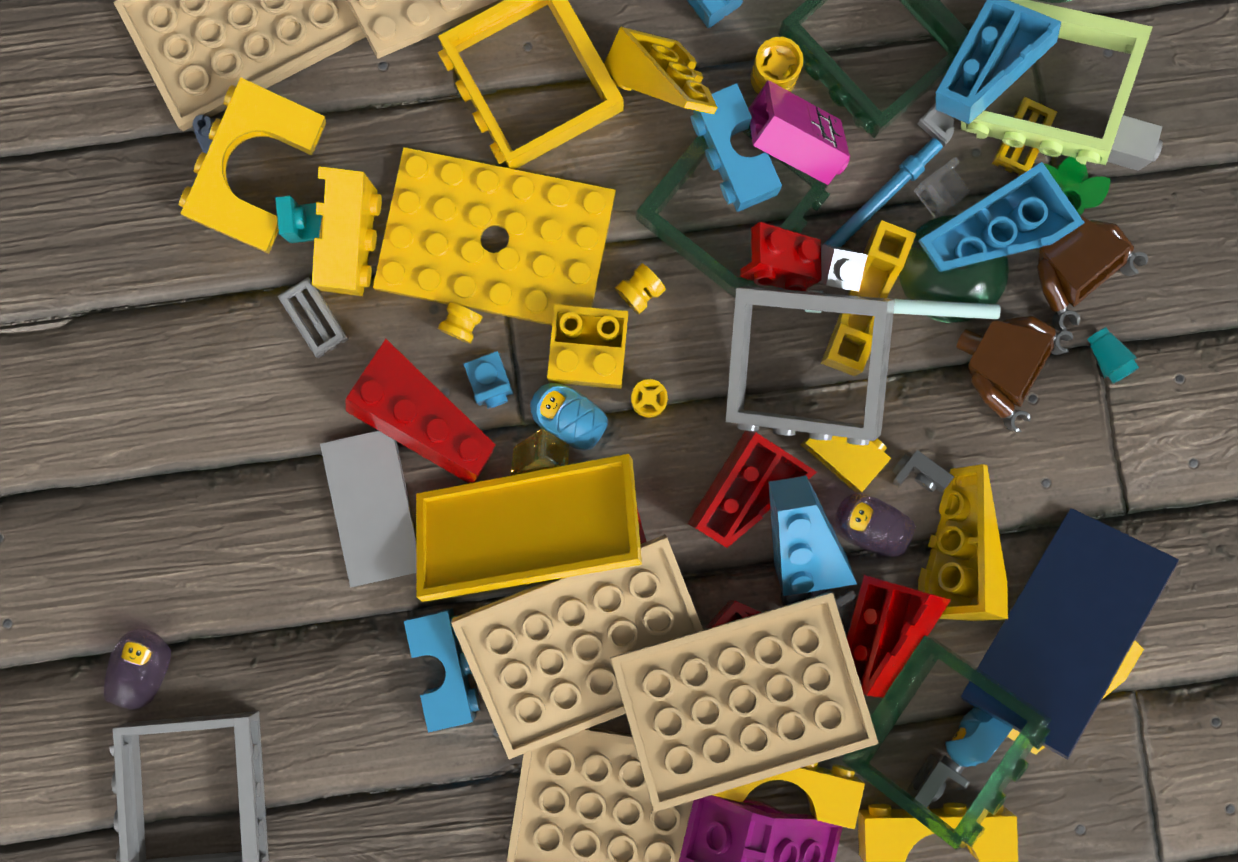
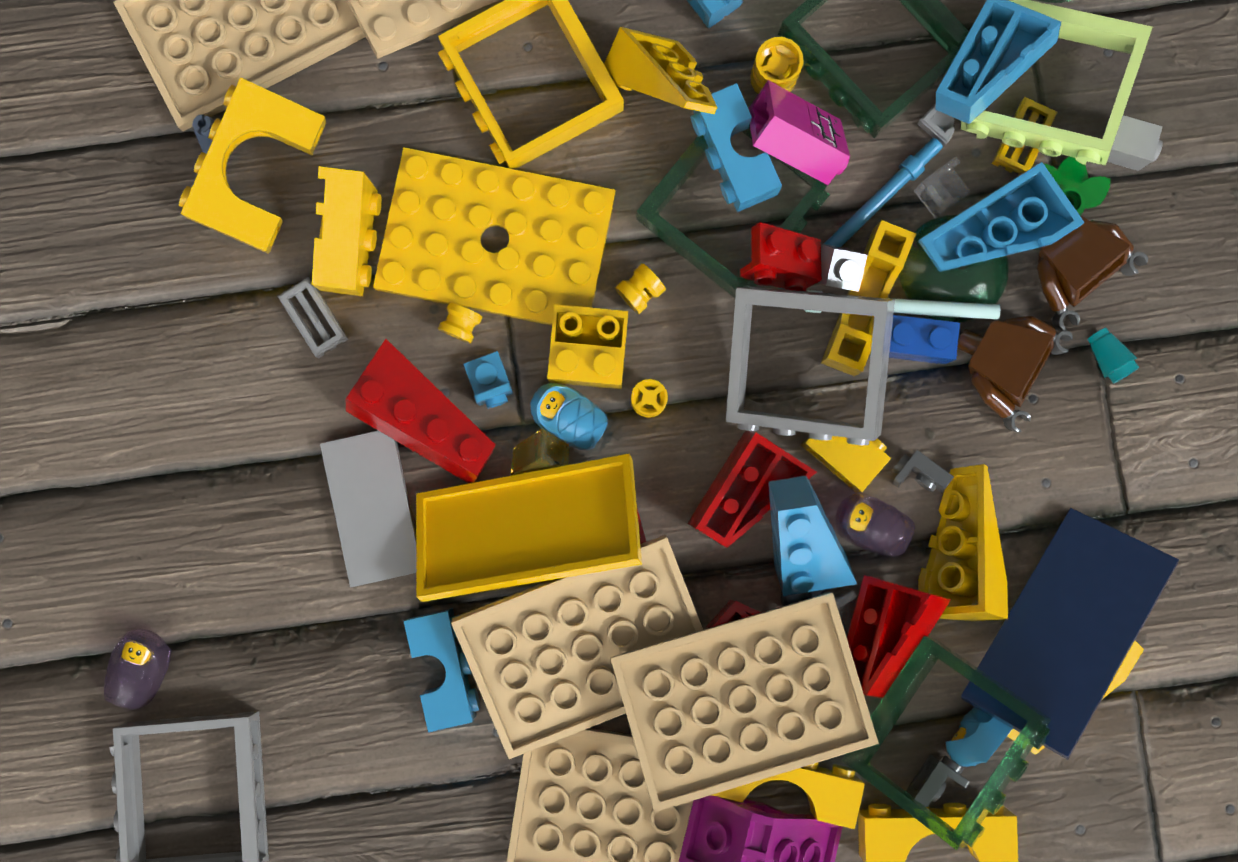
(296, 221): teal bracket -> none
(924, 340): none -> blue brick

